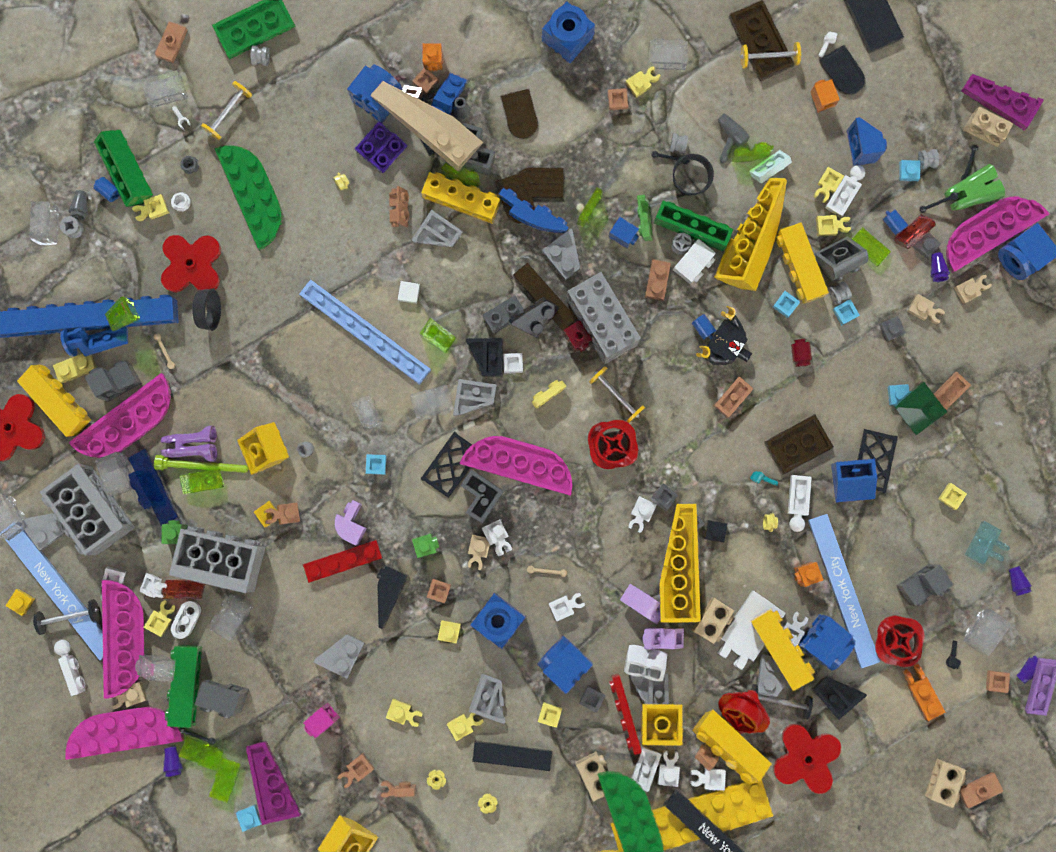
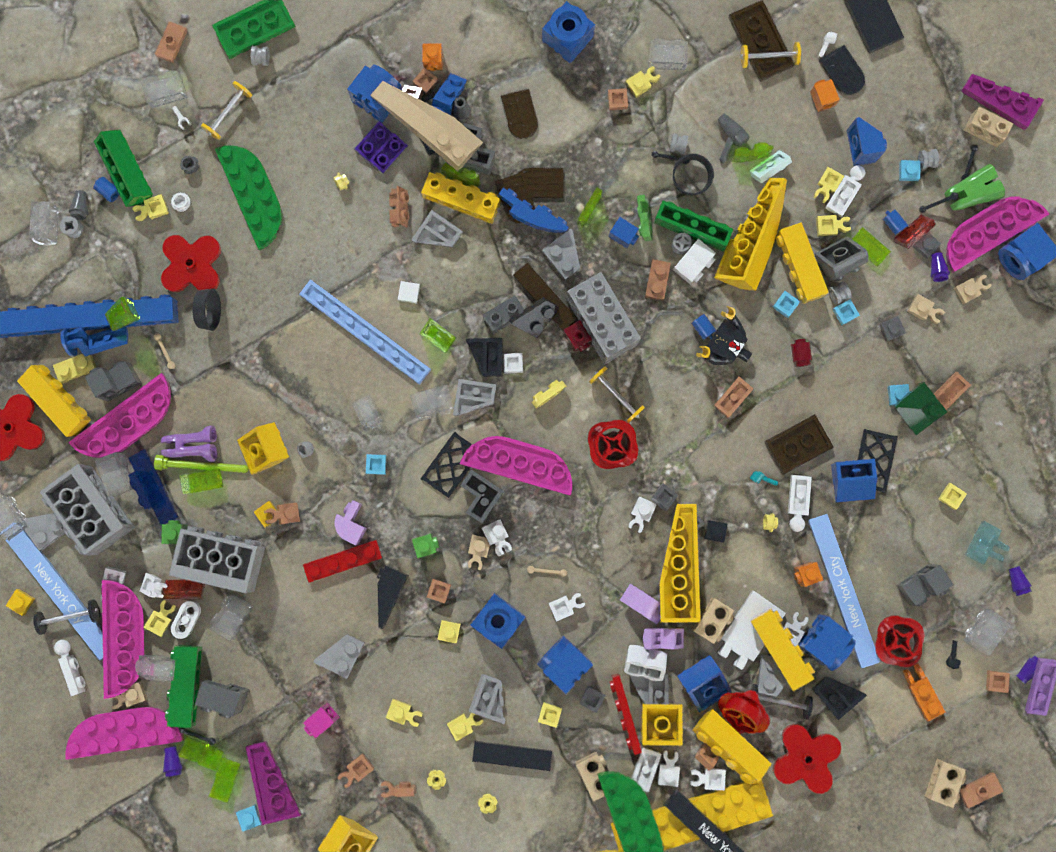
(704, 683): none -> blue slope

